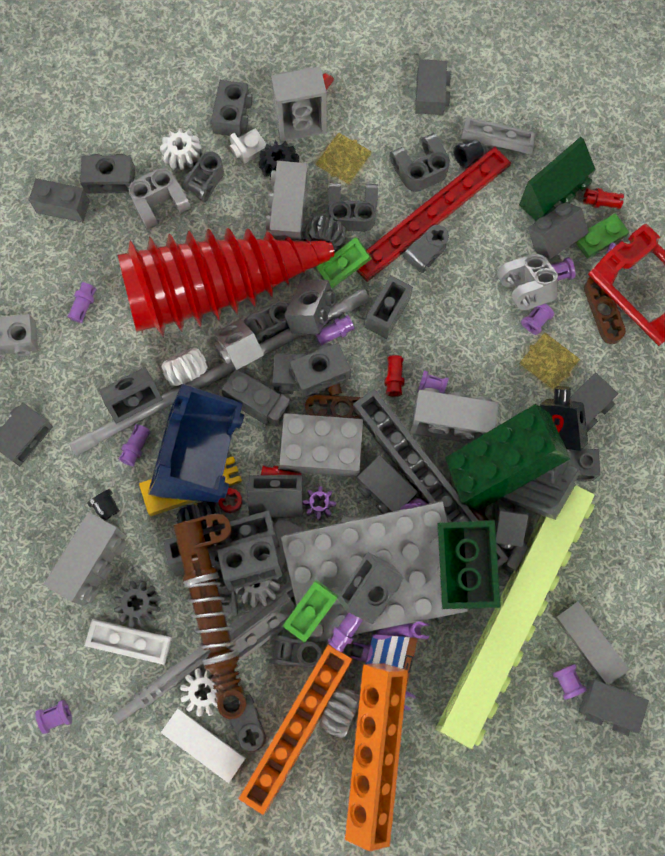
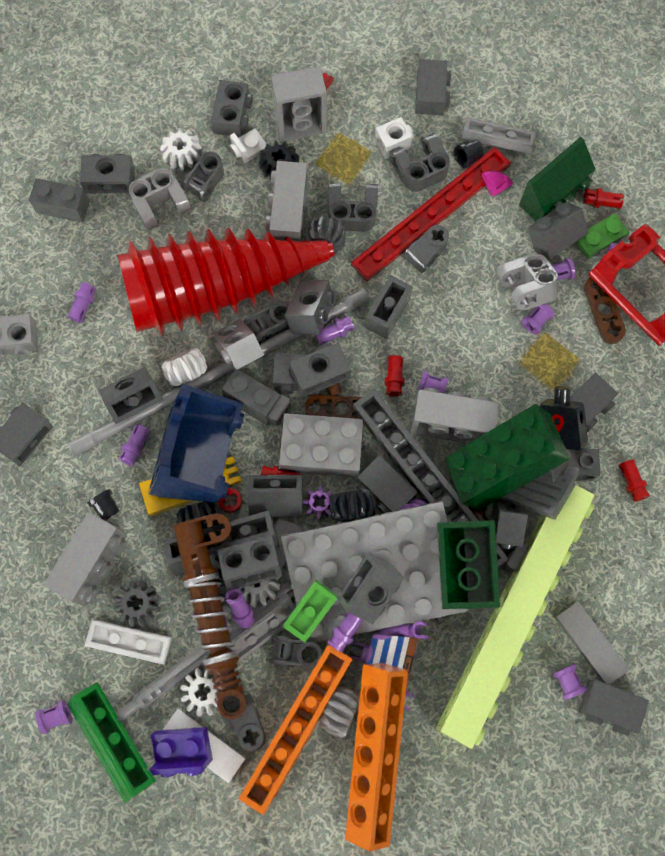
(111, 742): none -> green brick
(181, 751): none -> dark purple bracket
(240, 610): none -> medium lavender pin
(344, 262): bright green plate -> none
(352, 505): none -> black gear
(395, 128): none -> white brick
(496, 182): none -> dark pink tile
(636, 485): none -> red pin

